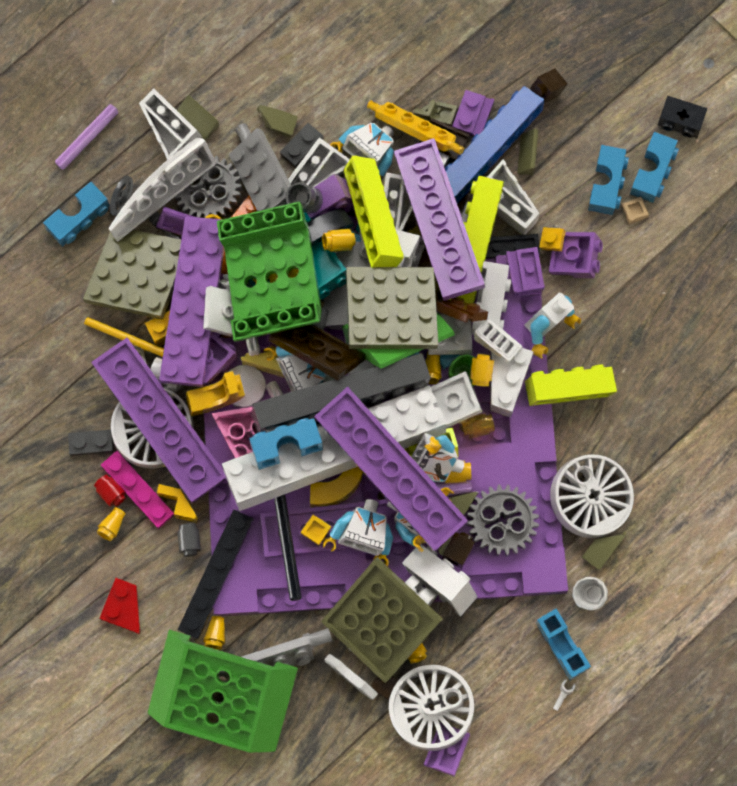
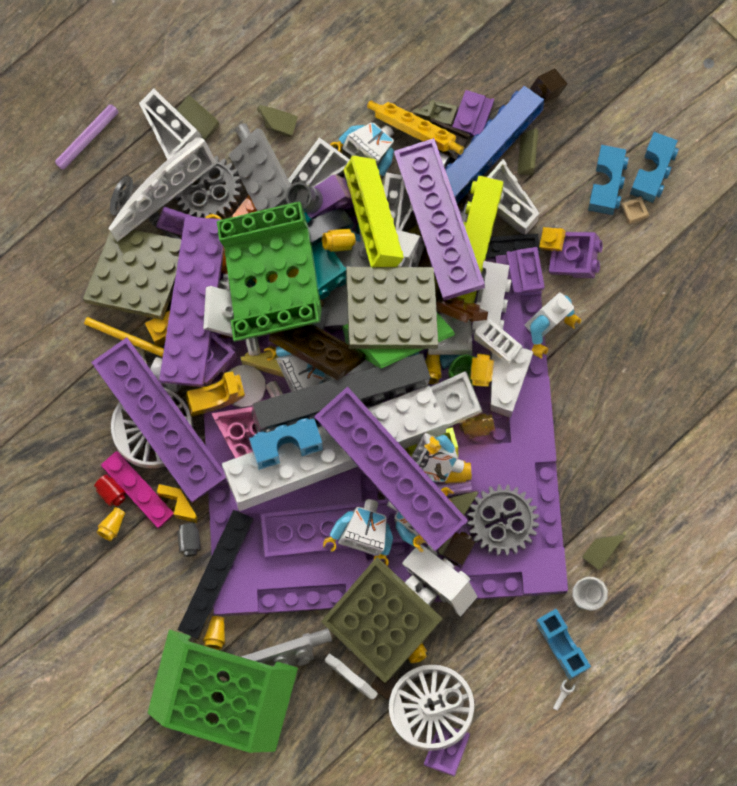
(65, 227): dark azure arch -> none
(90, 442): dark grey plate -> none
(122, 606): red wing -> none
(287, 548): black axle -> none
(300, 145): dark grey plate -> none
(316, 530): yellow plate -> none
(337, 490): yellow arch -> none
(570, 385): neon yellow brick -> none
(596, 505): white piece -> none
(677, 108): black brick -> none

